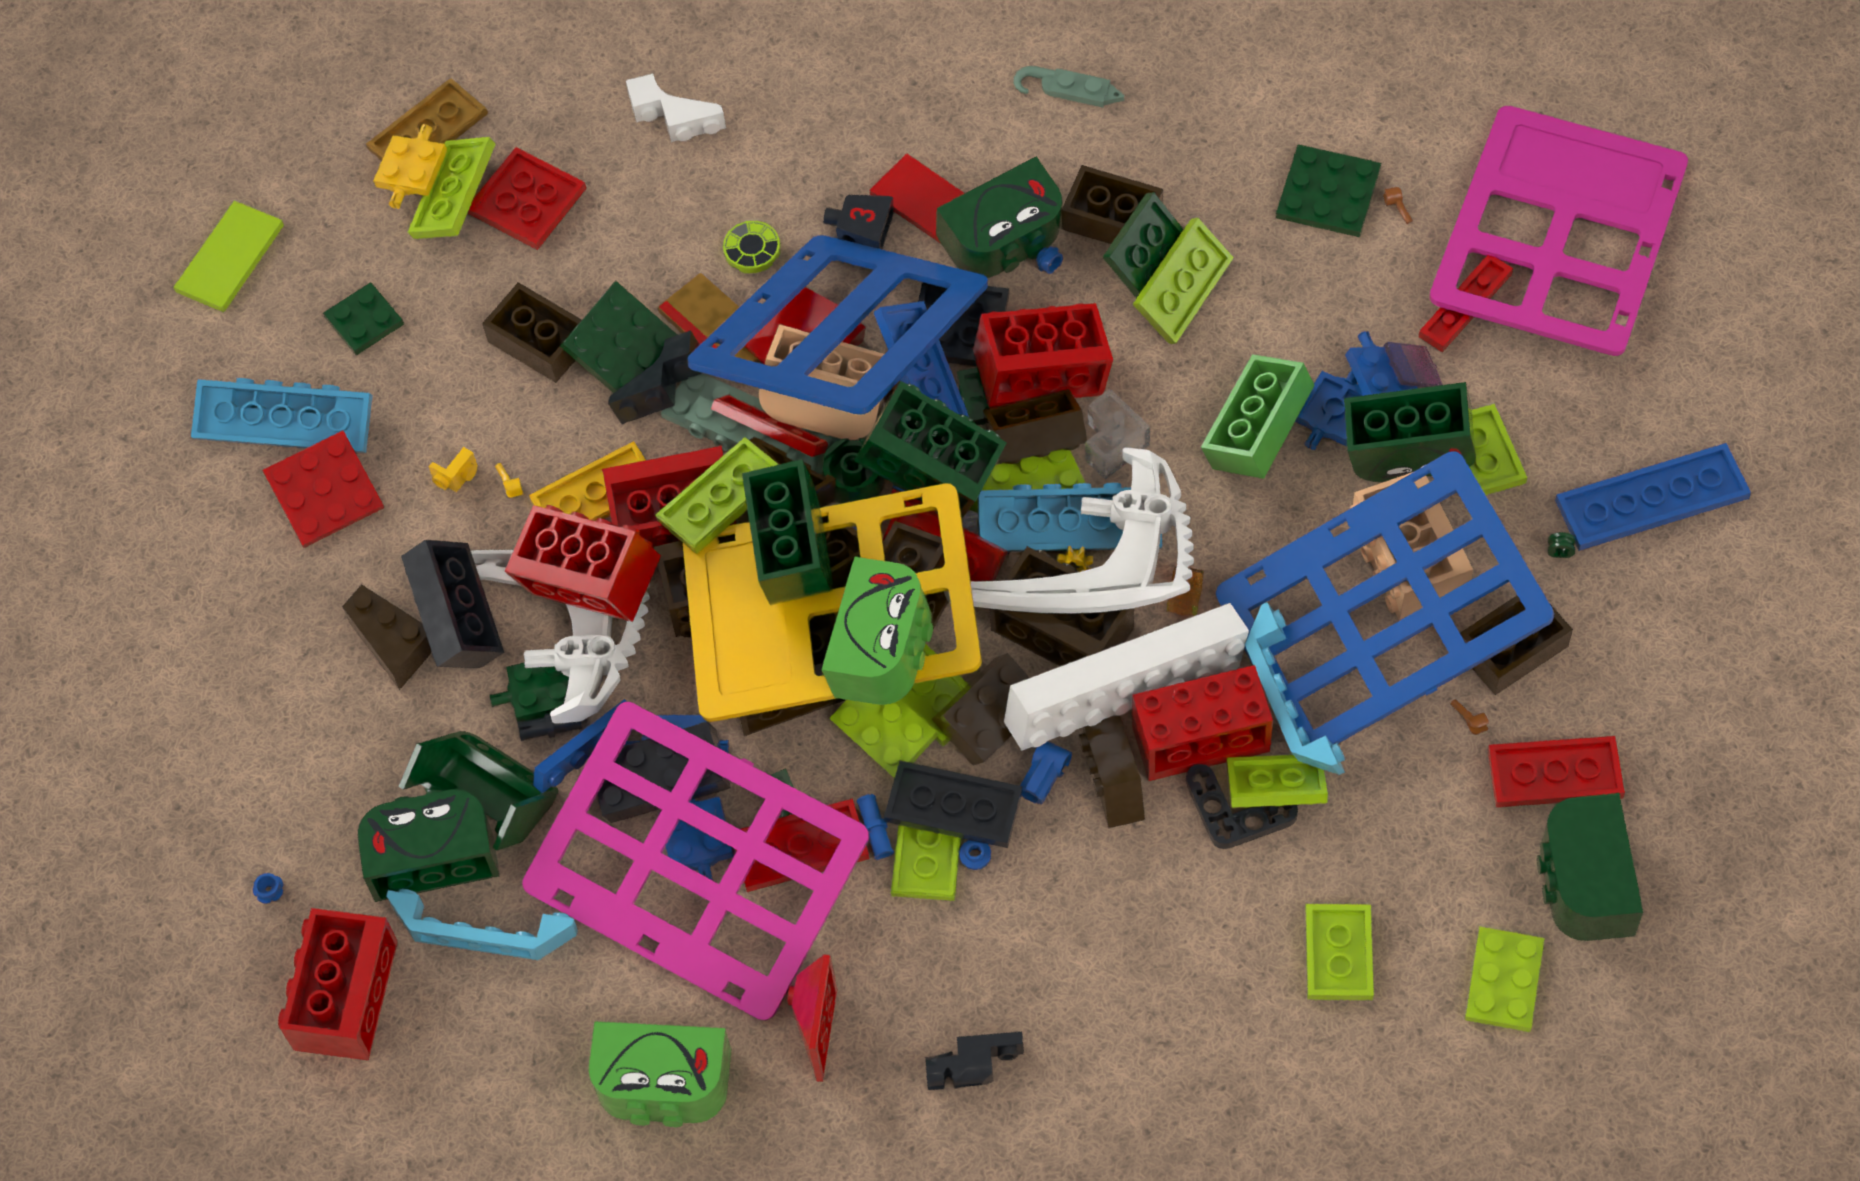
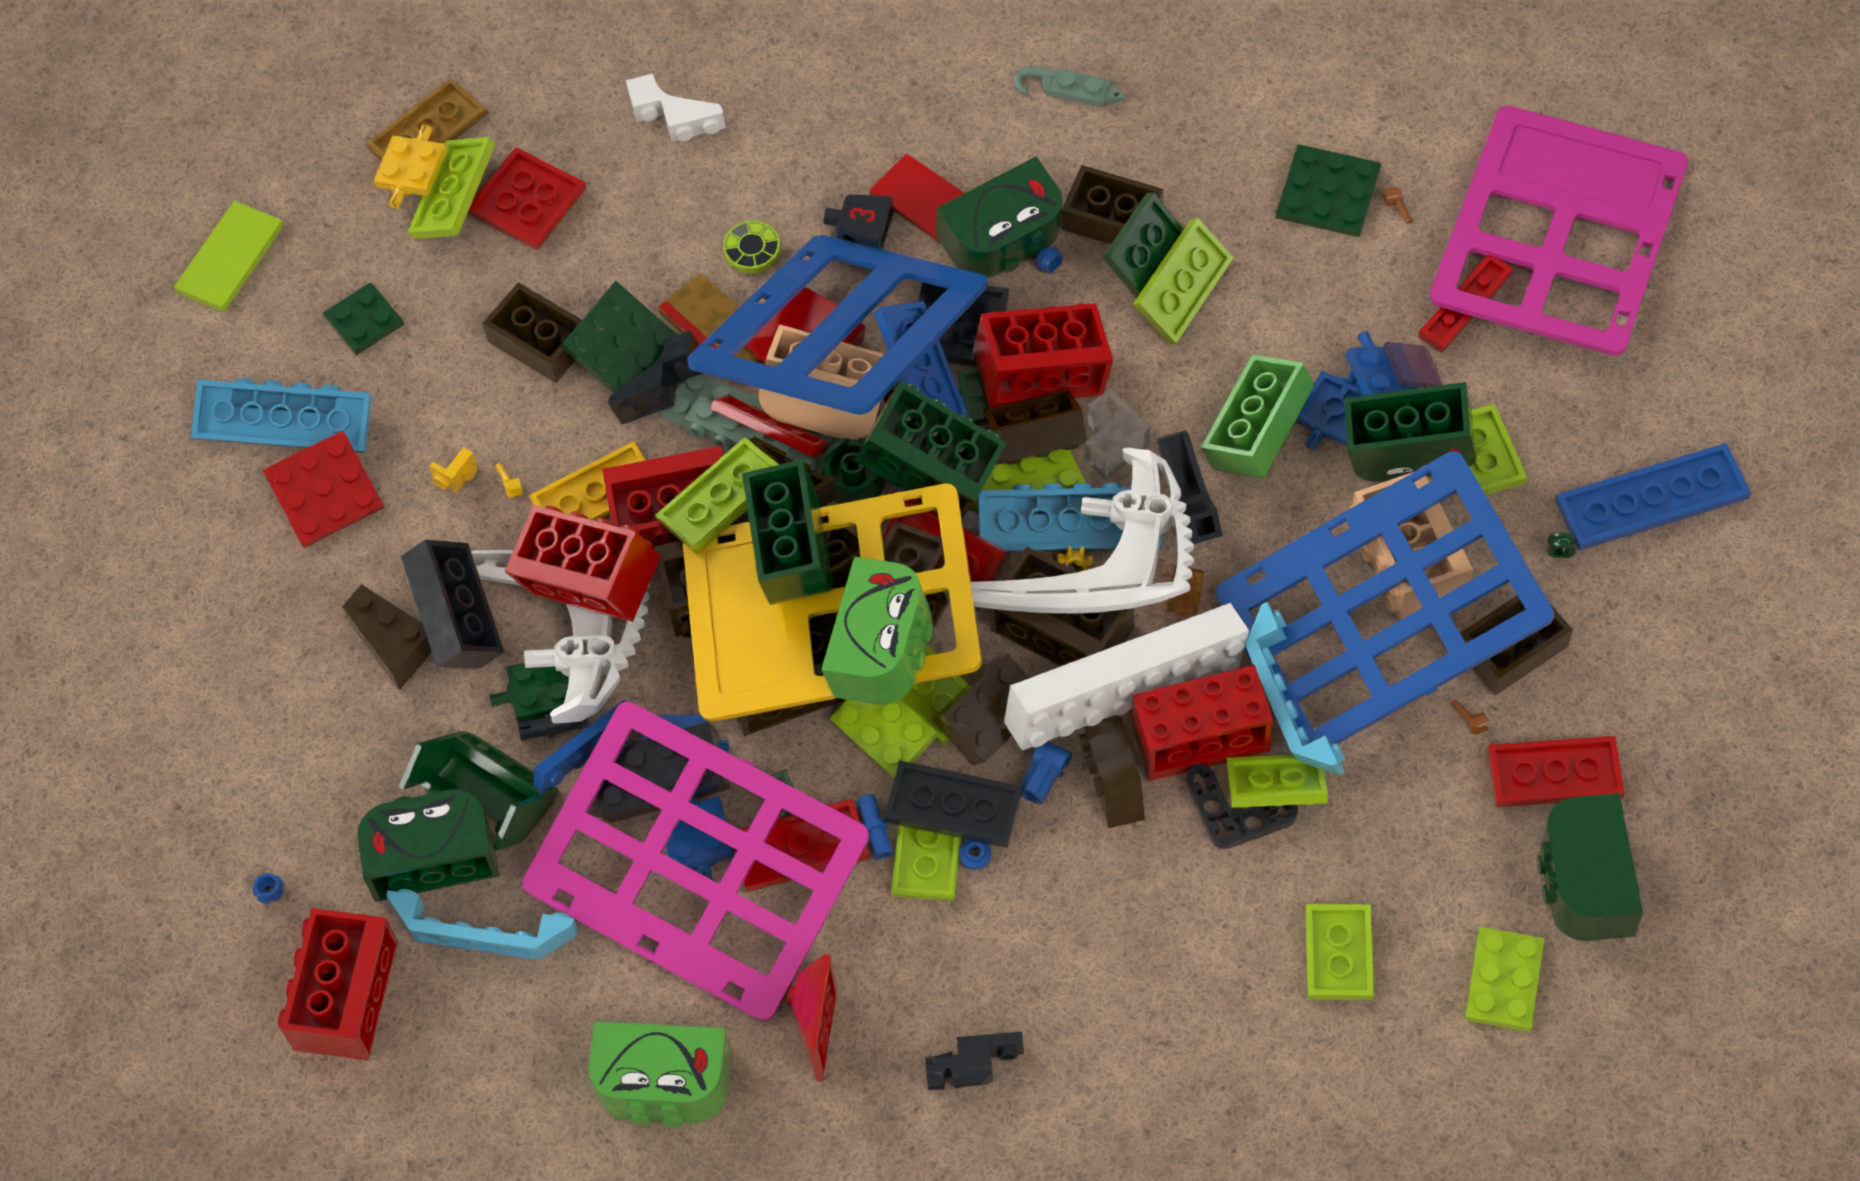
(1183, 464): none -> black arch

